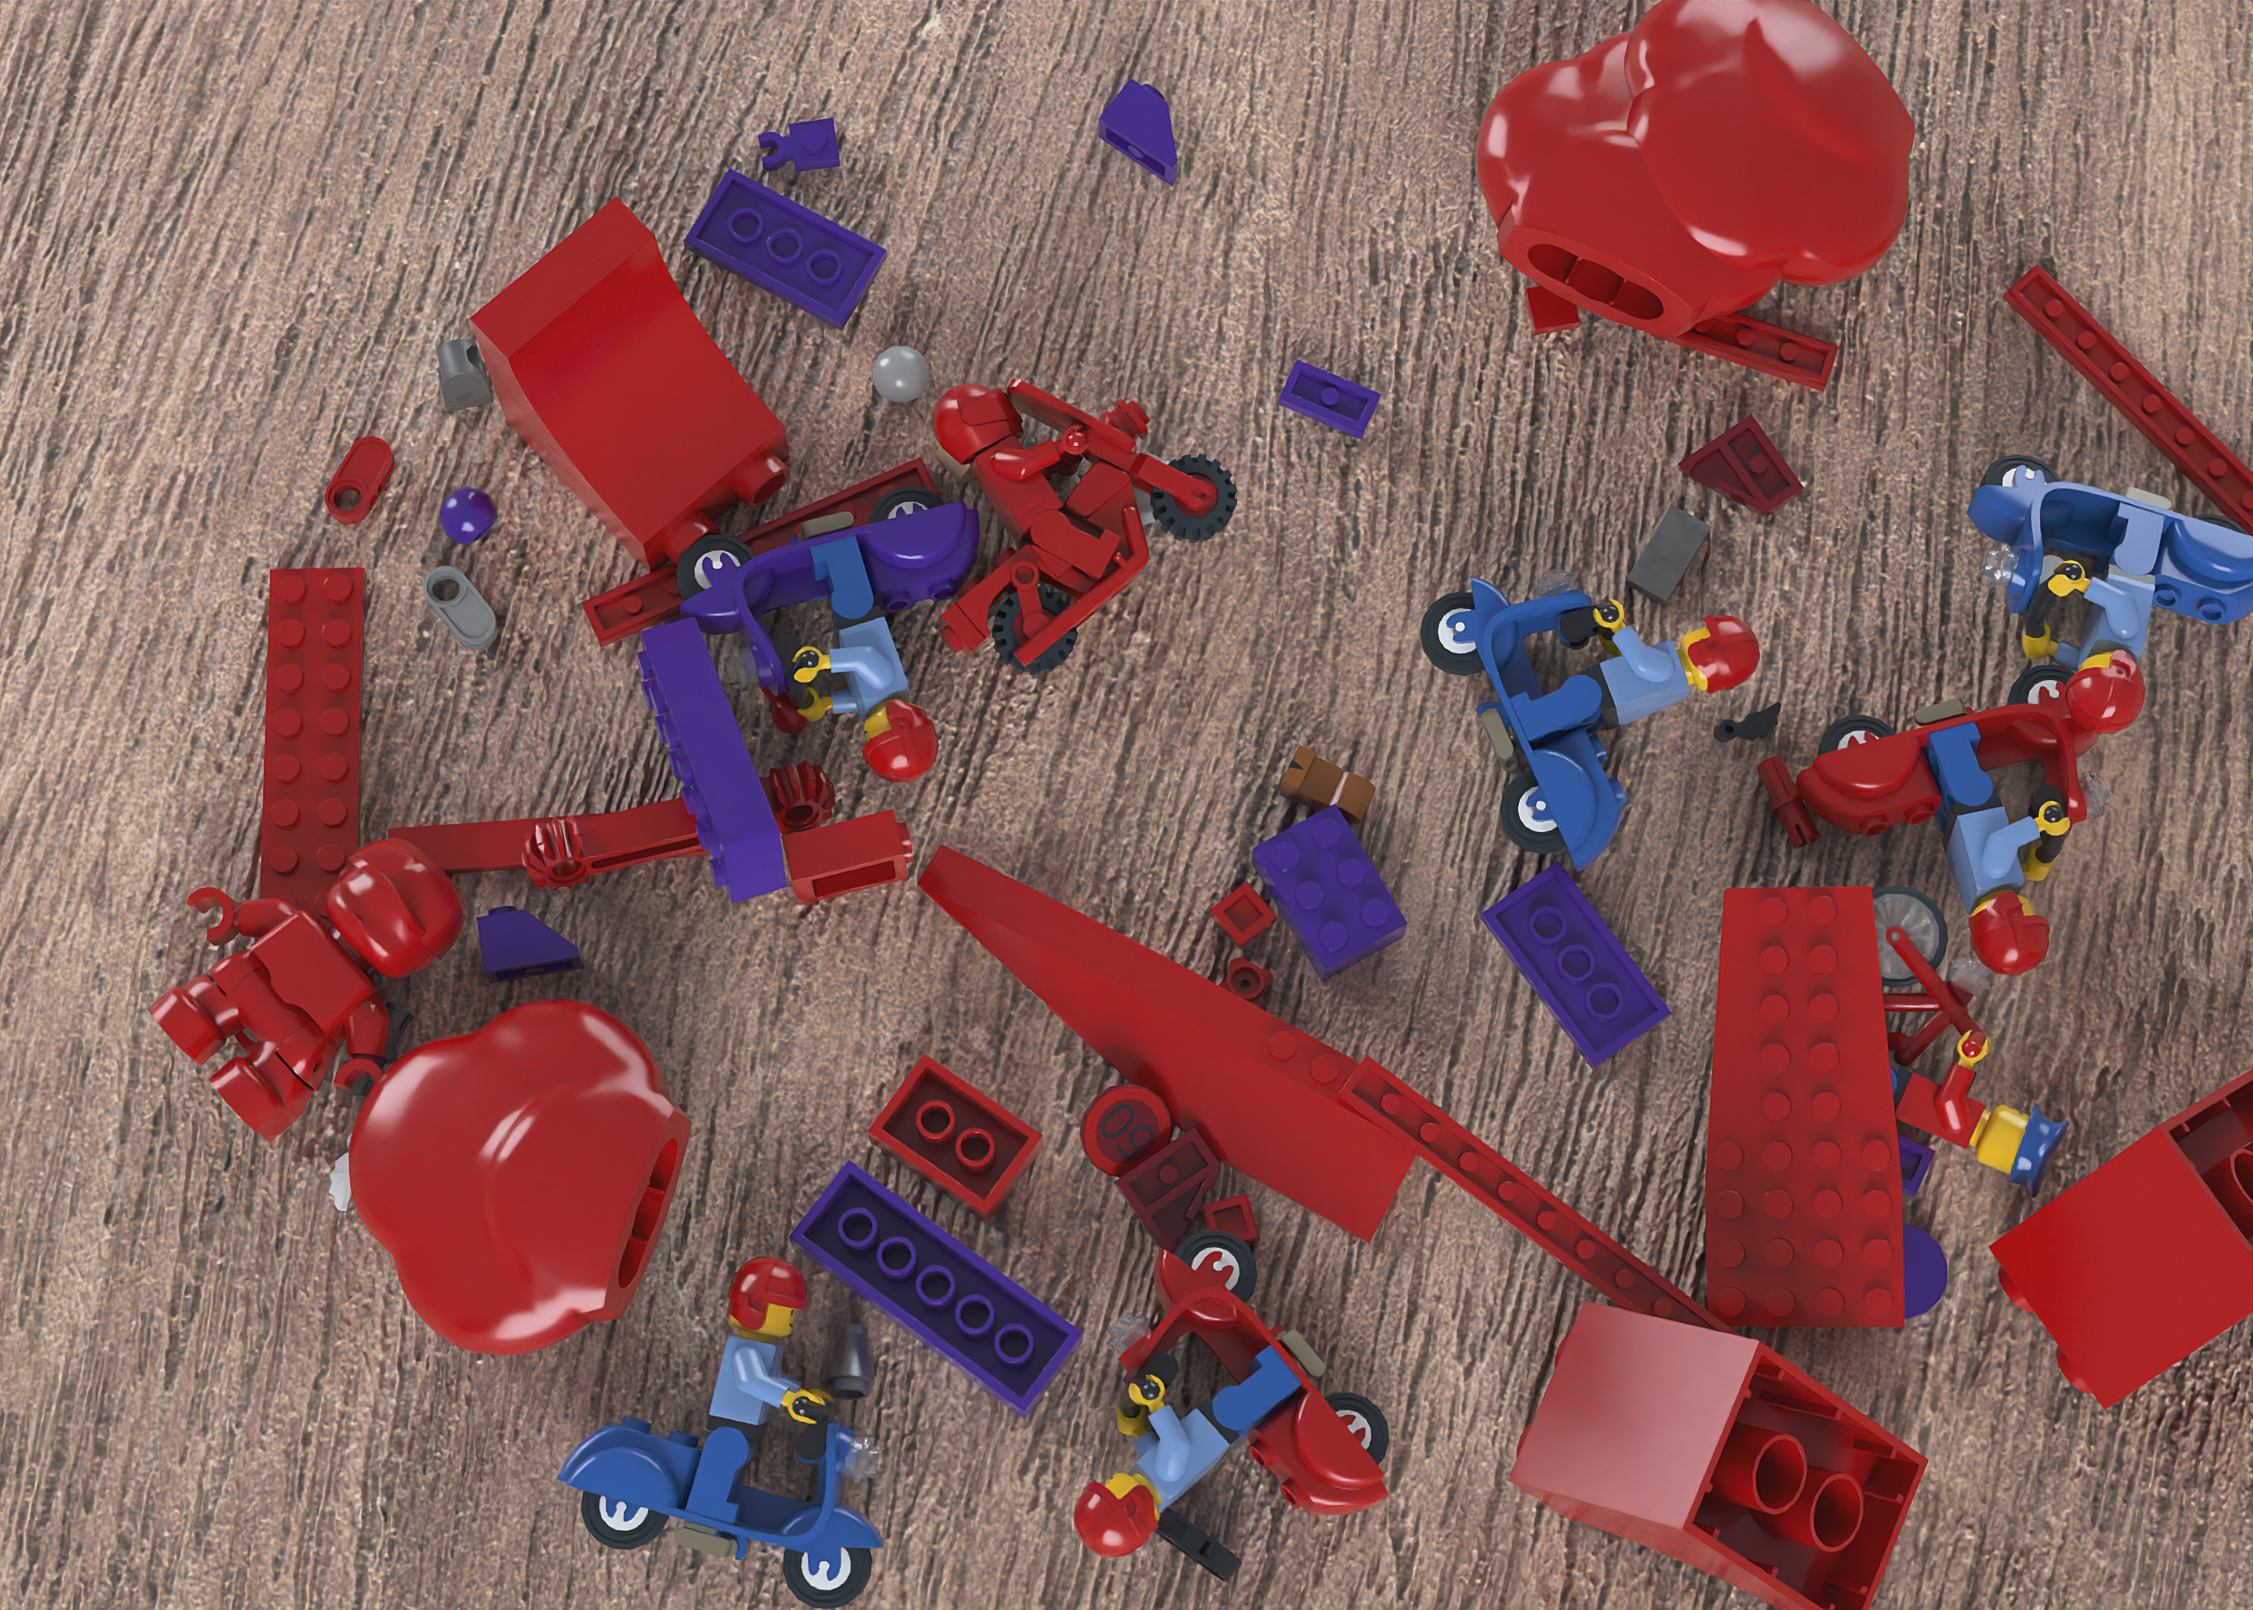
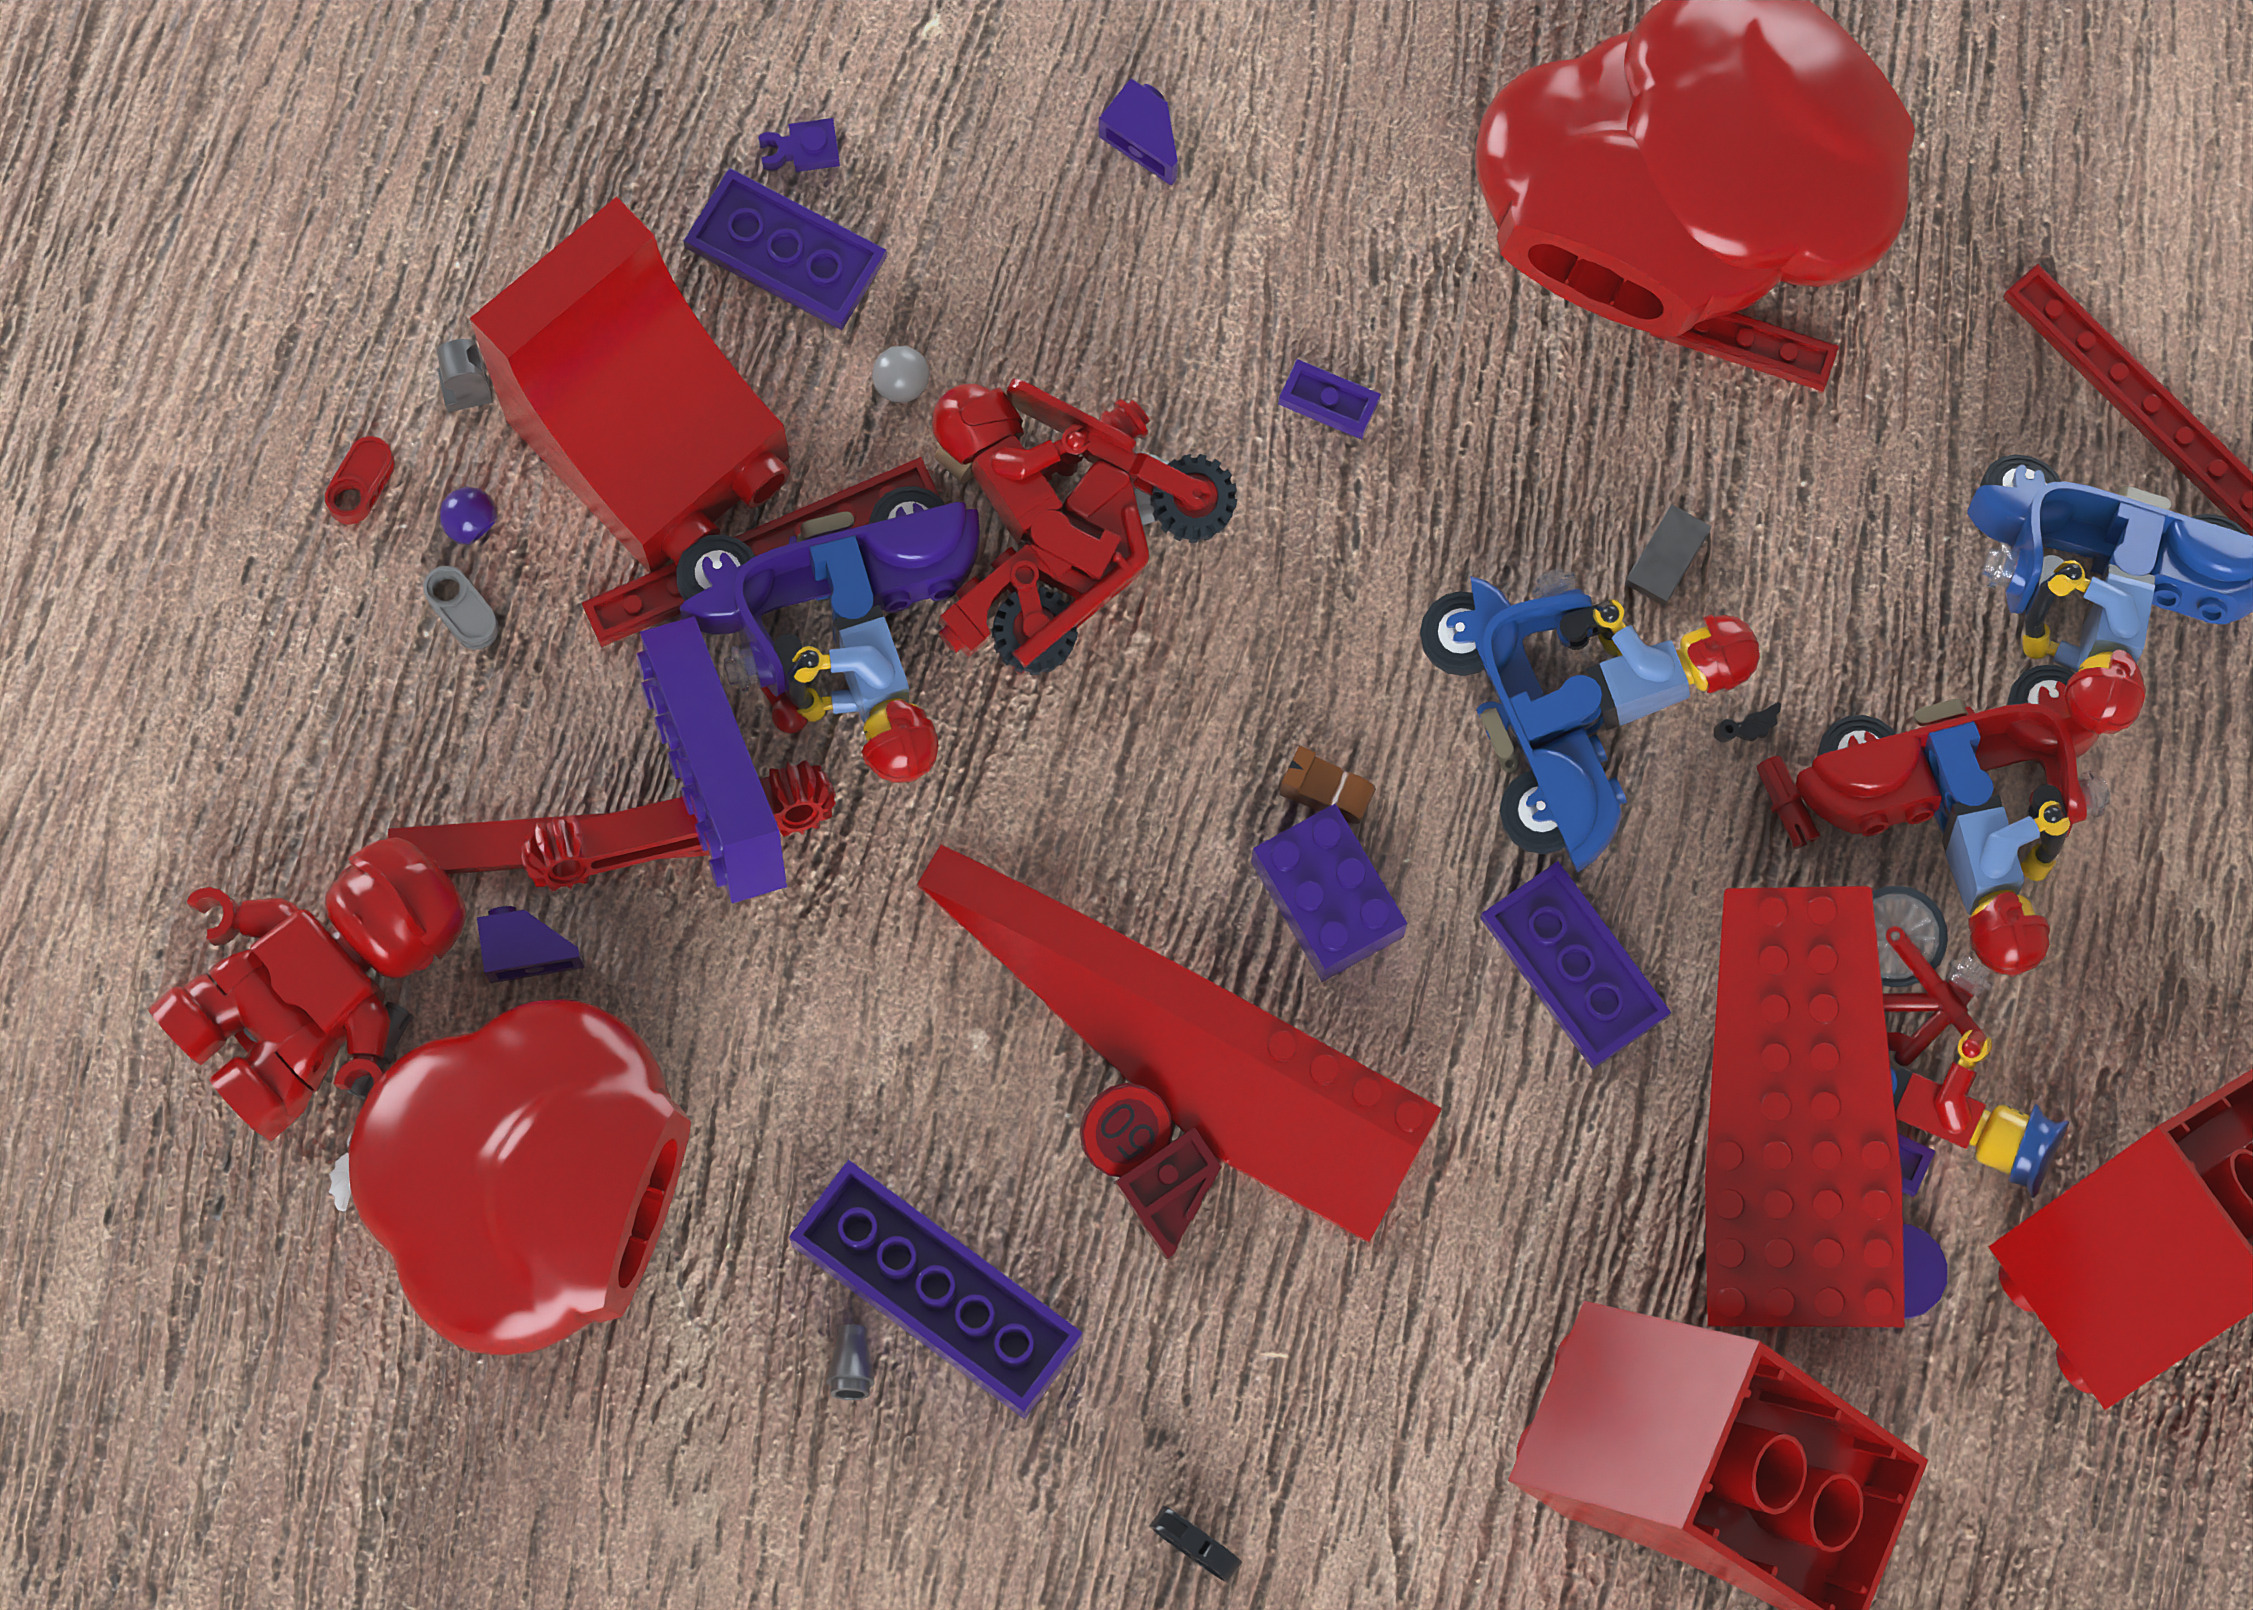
(312, 732): red plate -> none
(642, 1477): piece -> none
(847, 856): red window -> none
(955, 1138): red brick -> none
(1232, 1216): red tile -> none
(1243, 915): red plate -> none
(1243, 970): red plate -> none
(1315, 1445): piece -> none
(1517, 1198): red plate -> none
(1549, 311): red tile -> none
(1744, 469): dark red wing -> none

